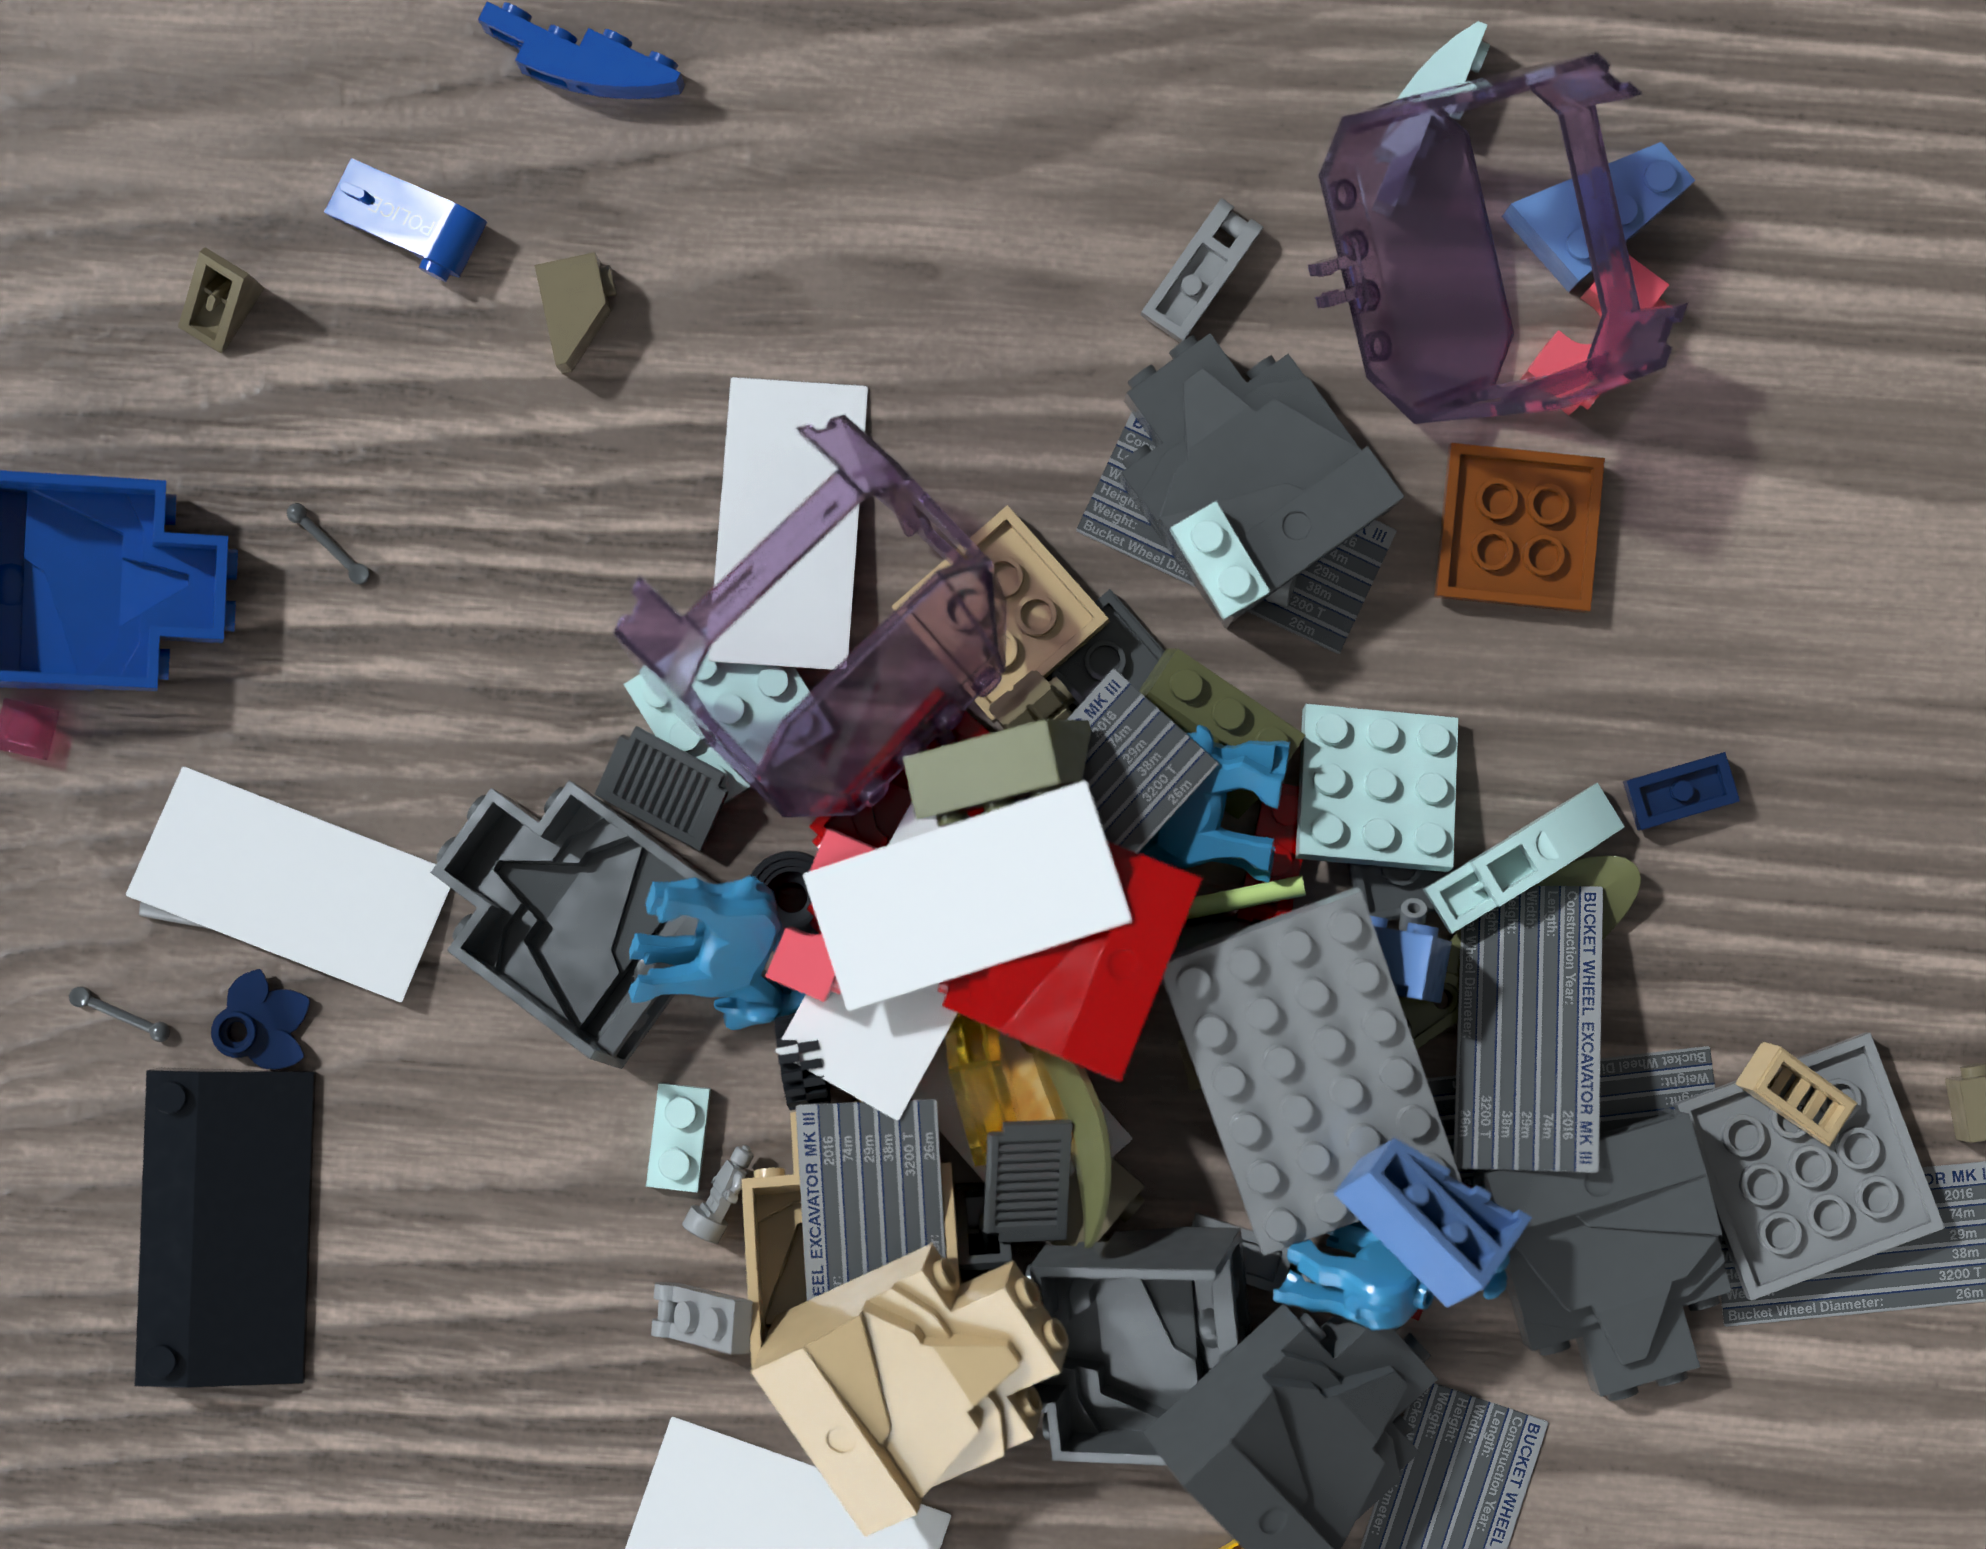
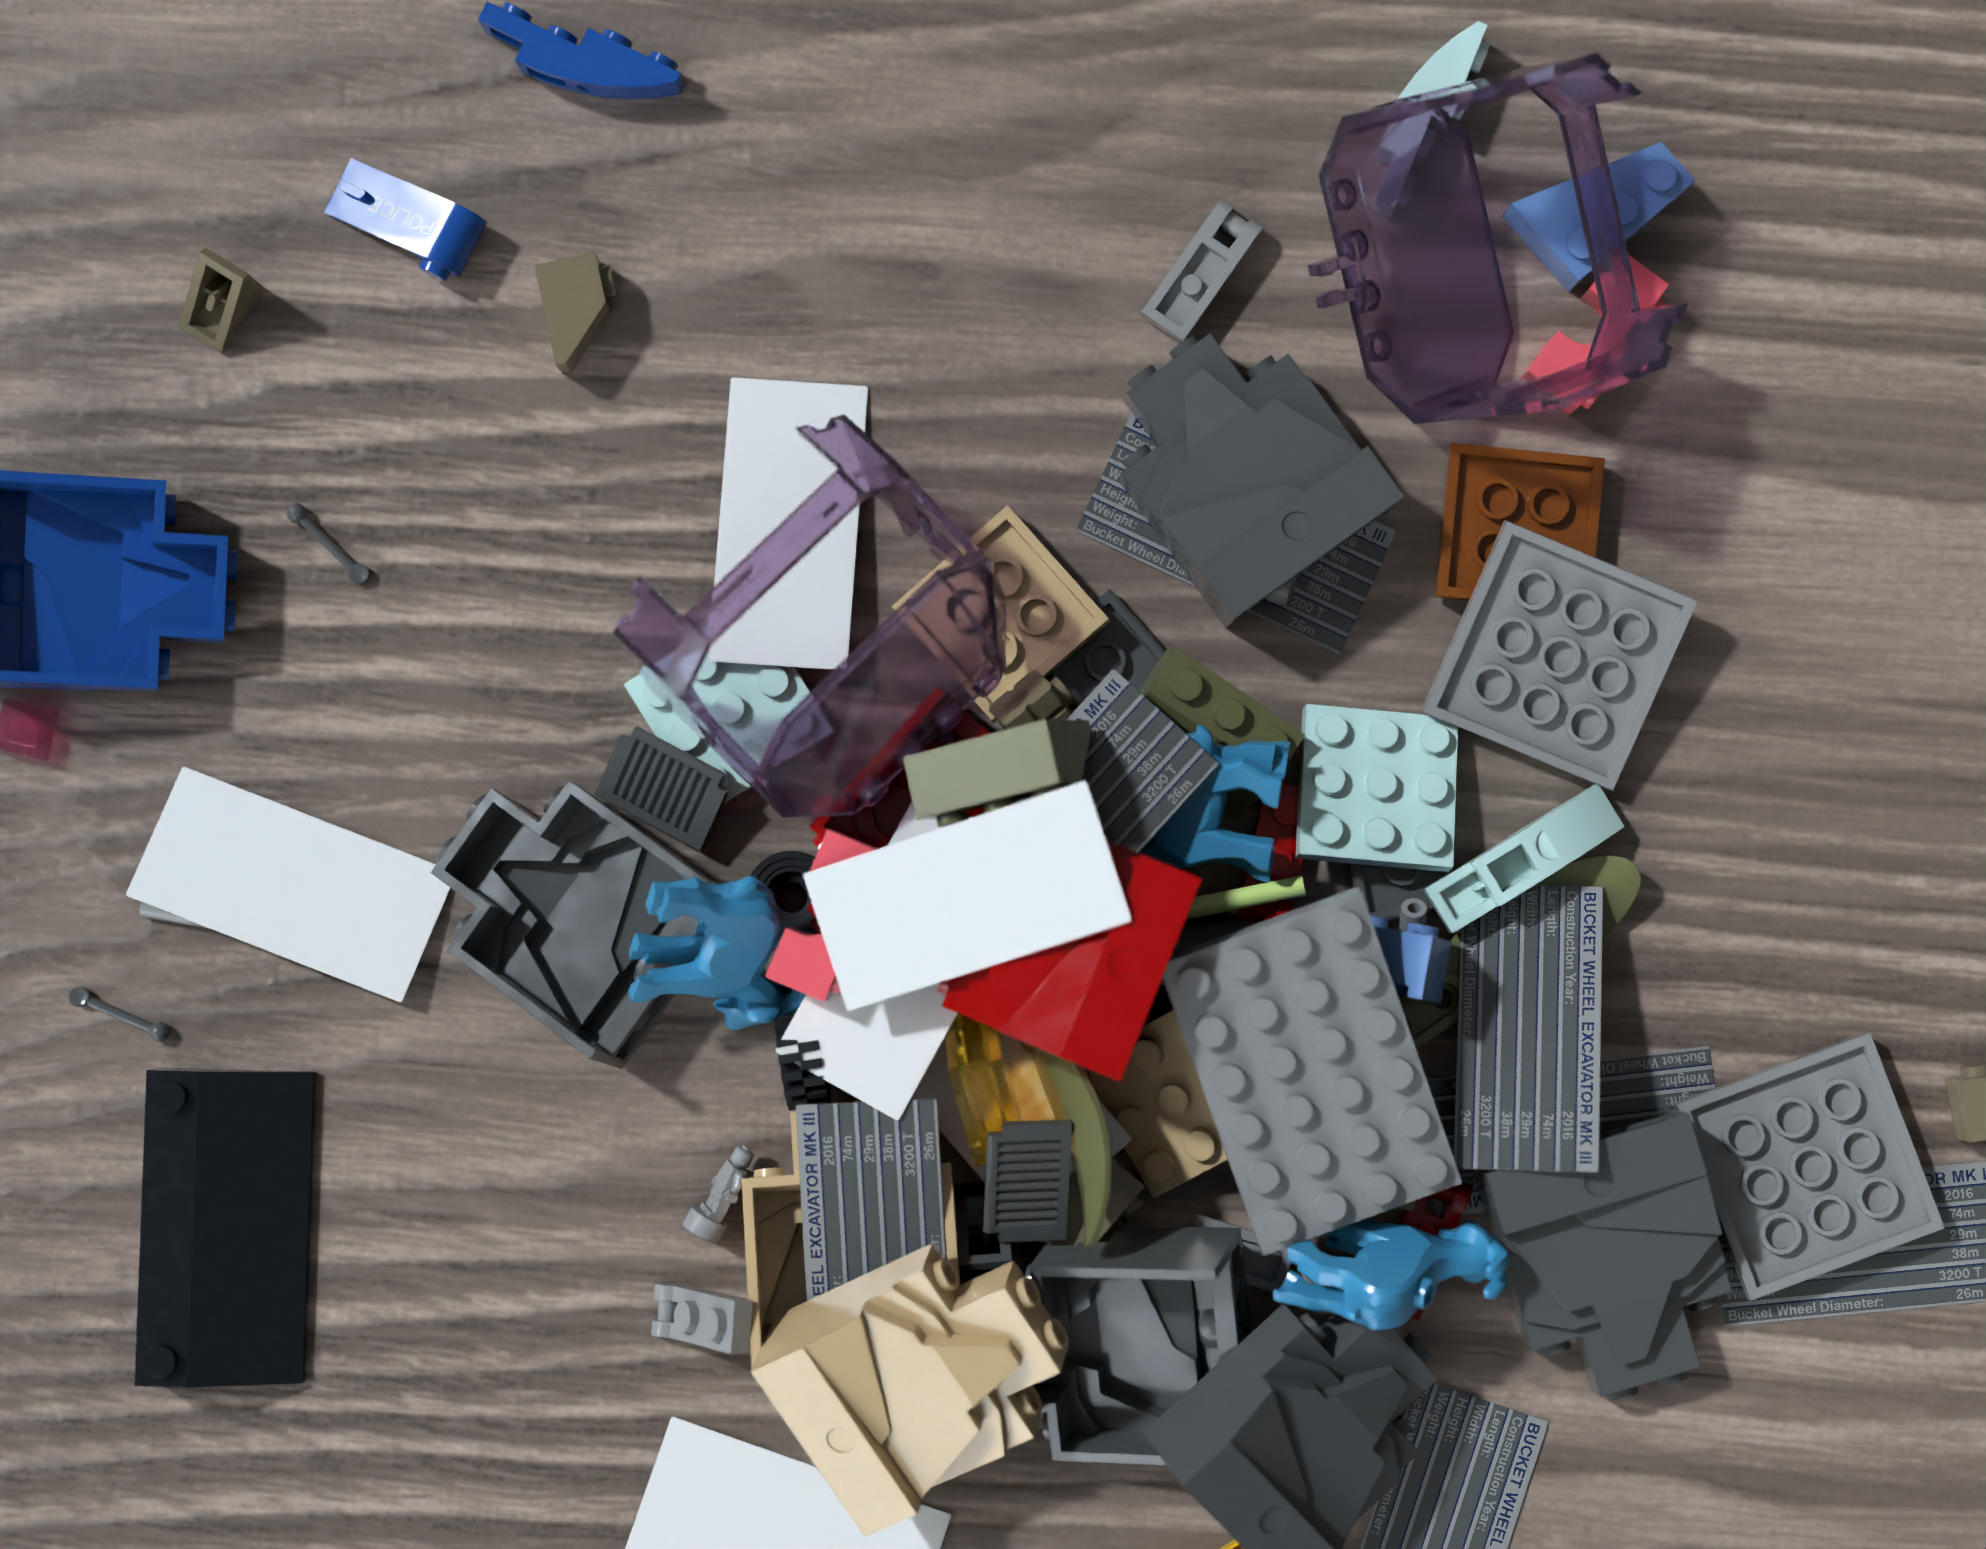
(268, 1020): dark blue plate -> none
(678, 1137): light aqua plate -> none
(1162, 1108): none -> tan plate
(1219, 560): light aqua plate -> none
(1430, 1221): medium blue wedge -> none
(1559, 655): none -> light grey plate
(1681, 791): dark blue plate -> none
(1768, 1074): tan slope -> none

